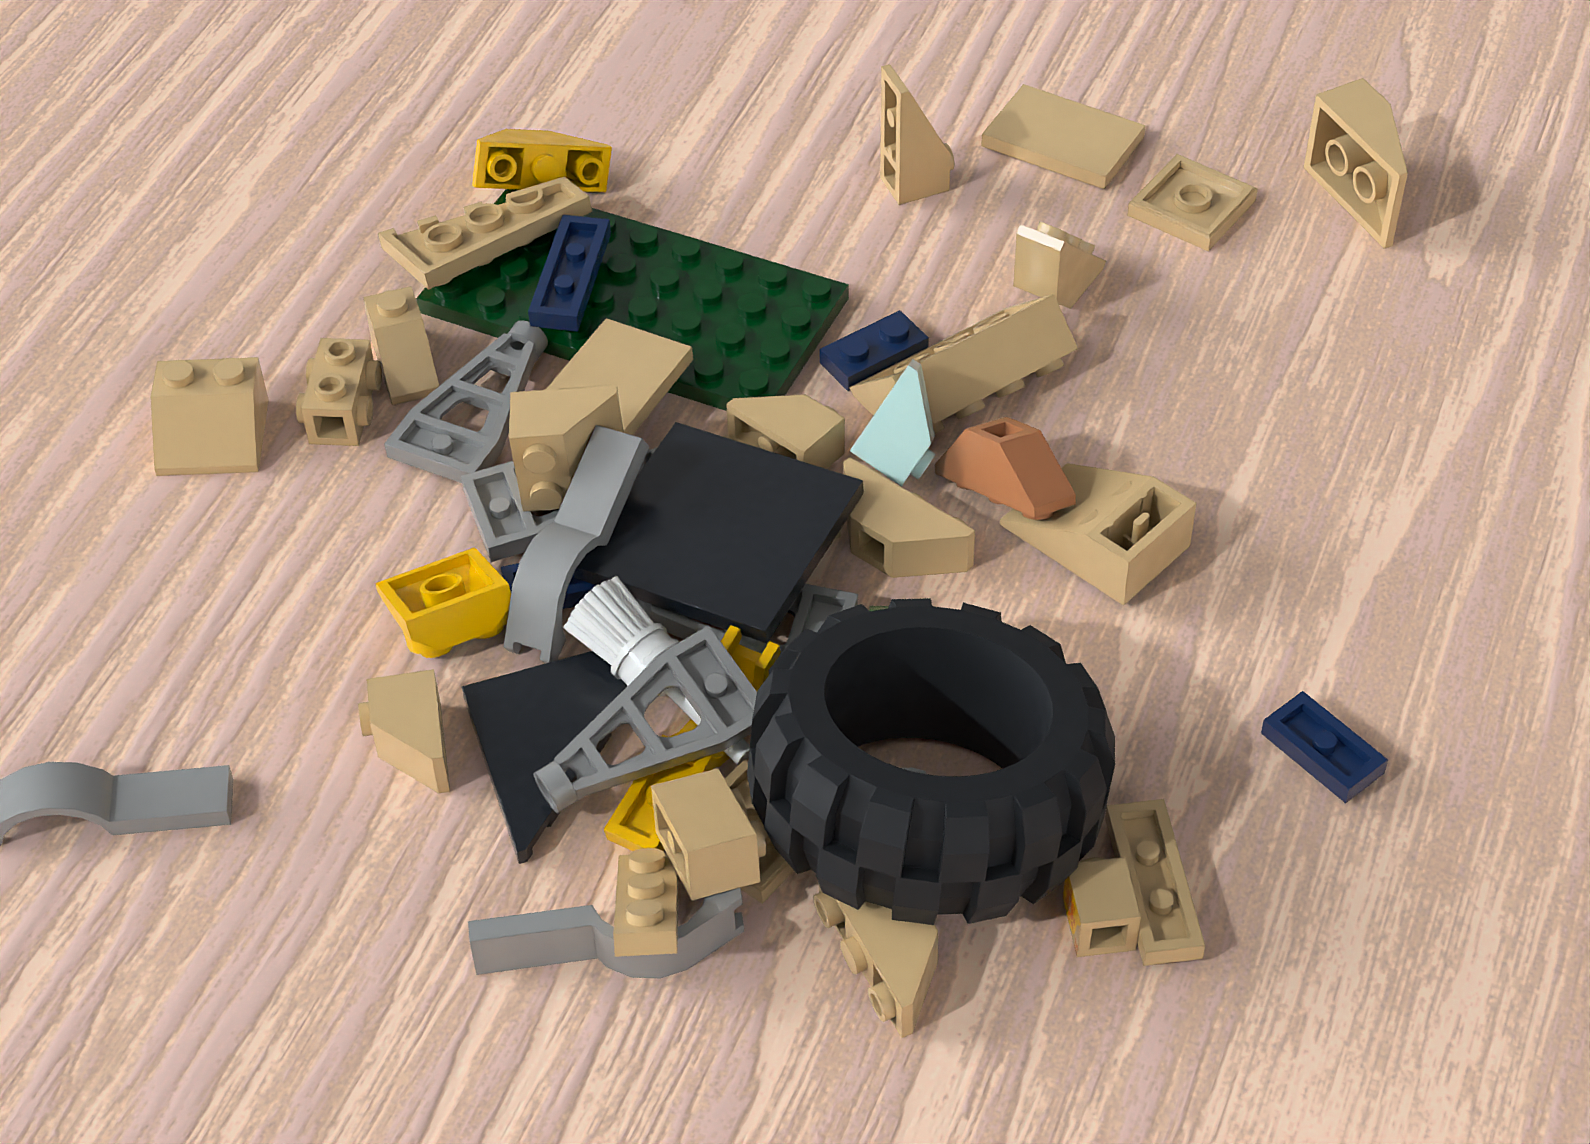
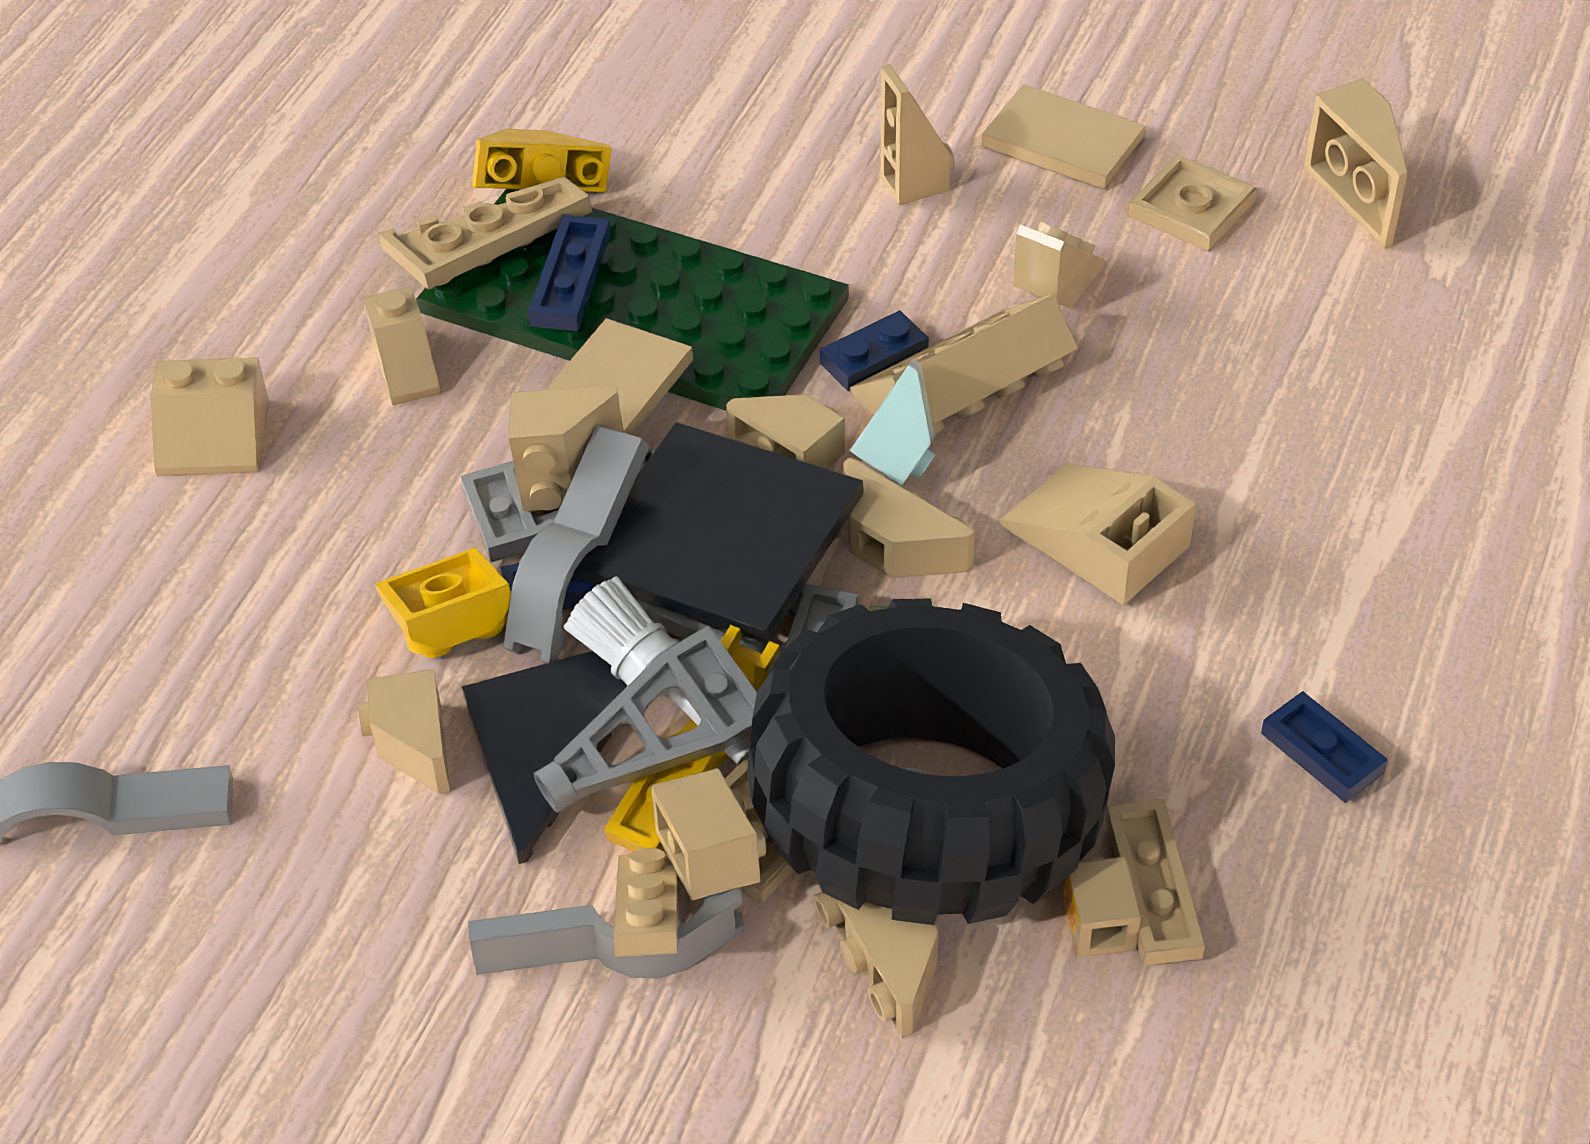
(339, 392): tan brick -> none
(453, 450): light grey plate -> none
(1009, 467): nougat slope -> none

